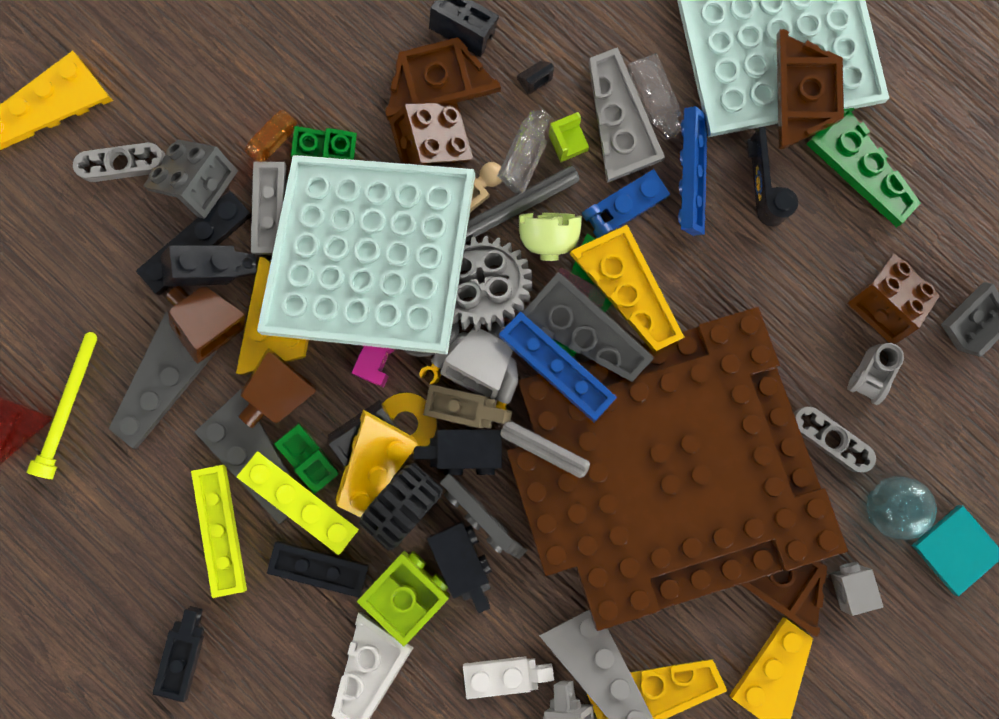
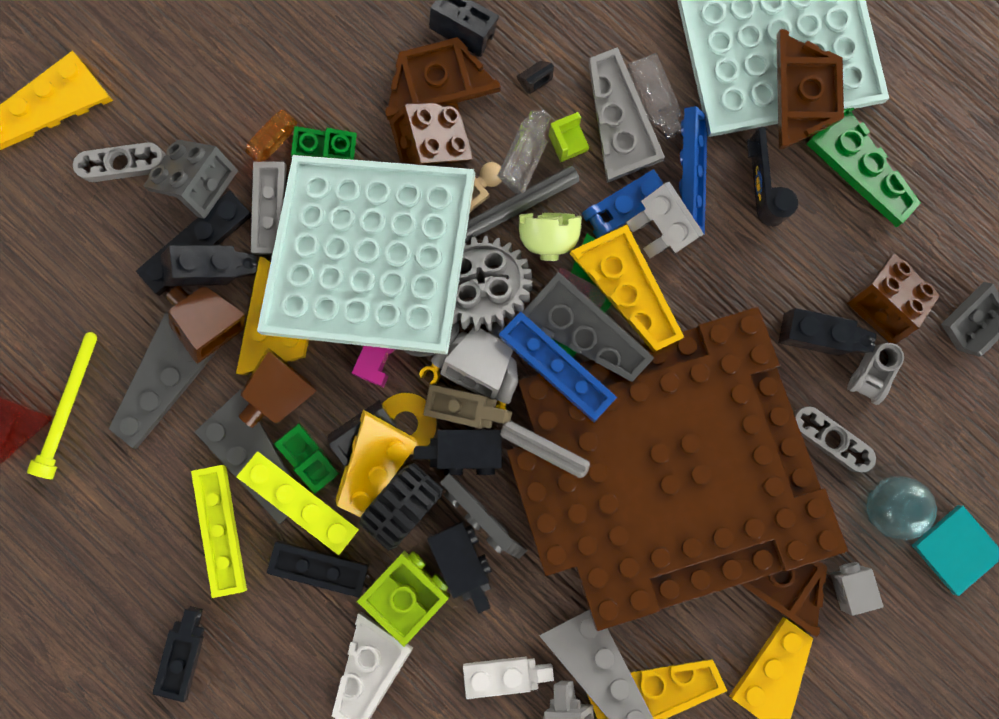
(670, 216): none -> light grey plate
(824, 333): none -> black hinge

